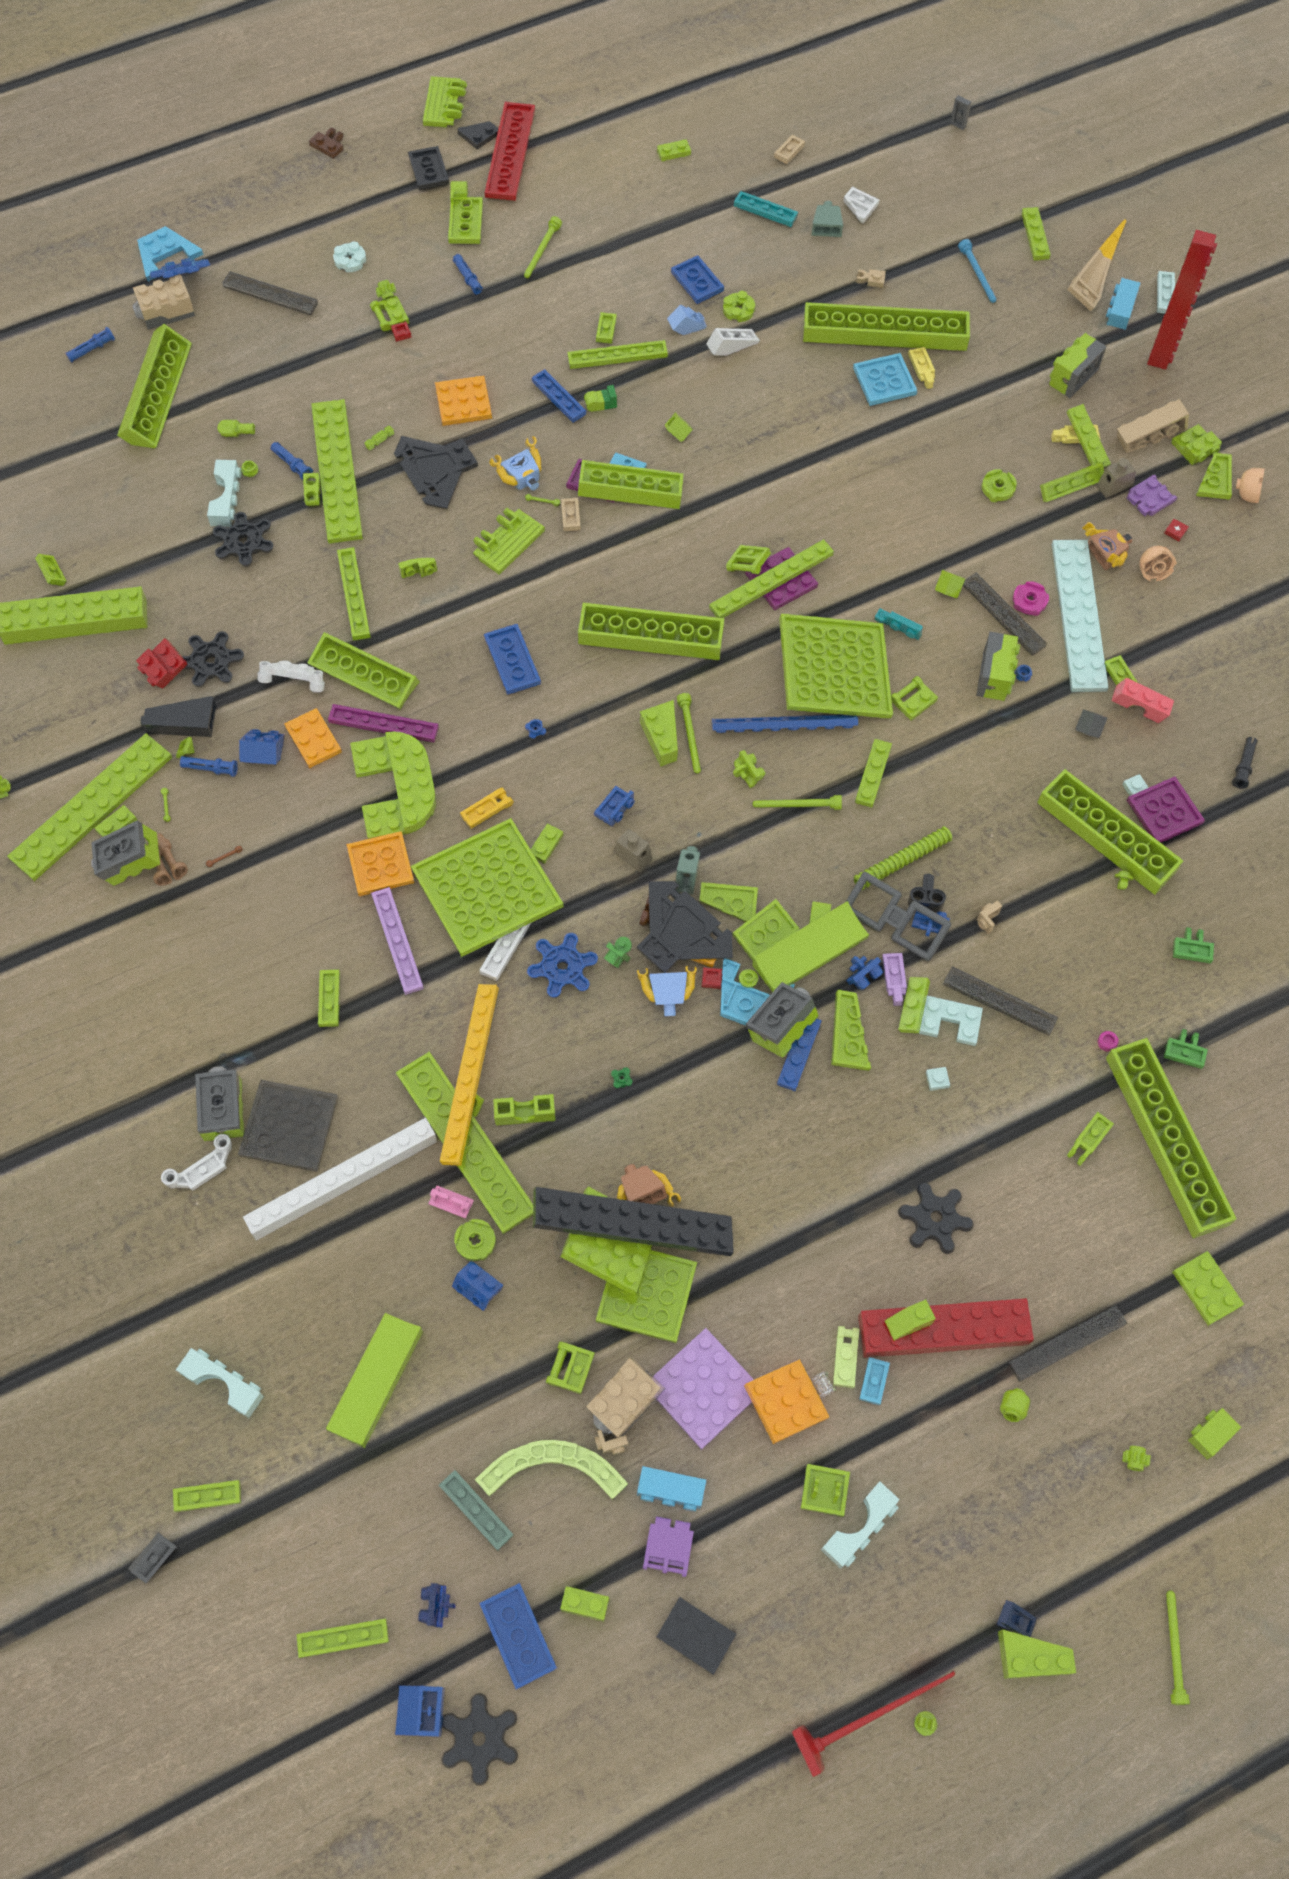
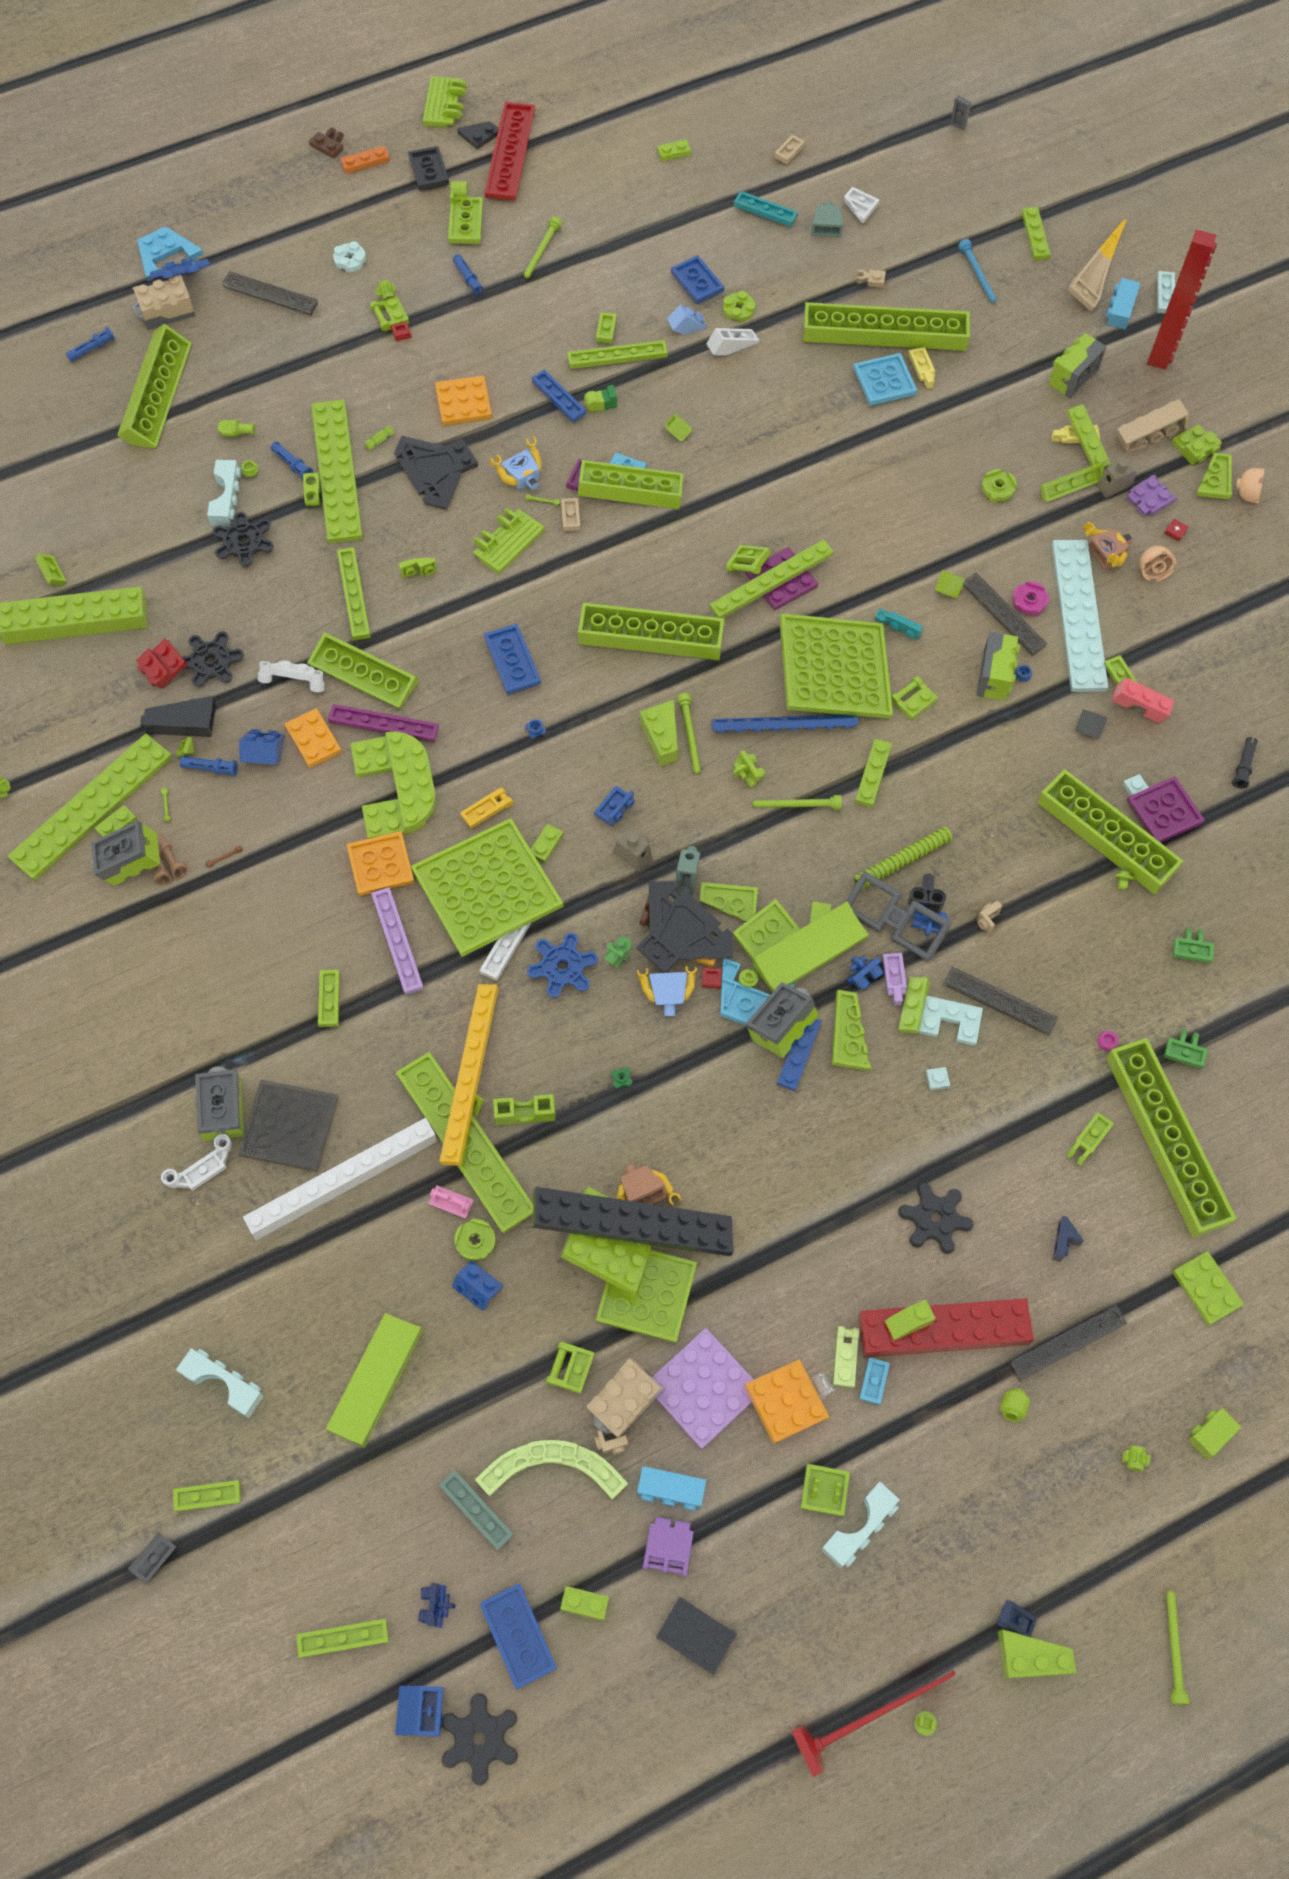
(365, 159): none -> orange plate
(1065, 1234): none -> dark blue slope

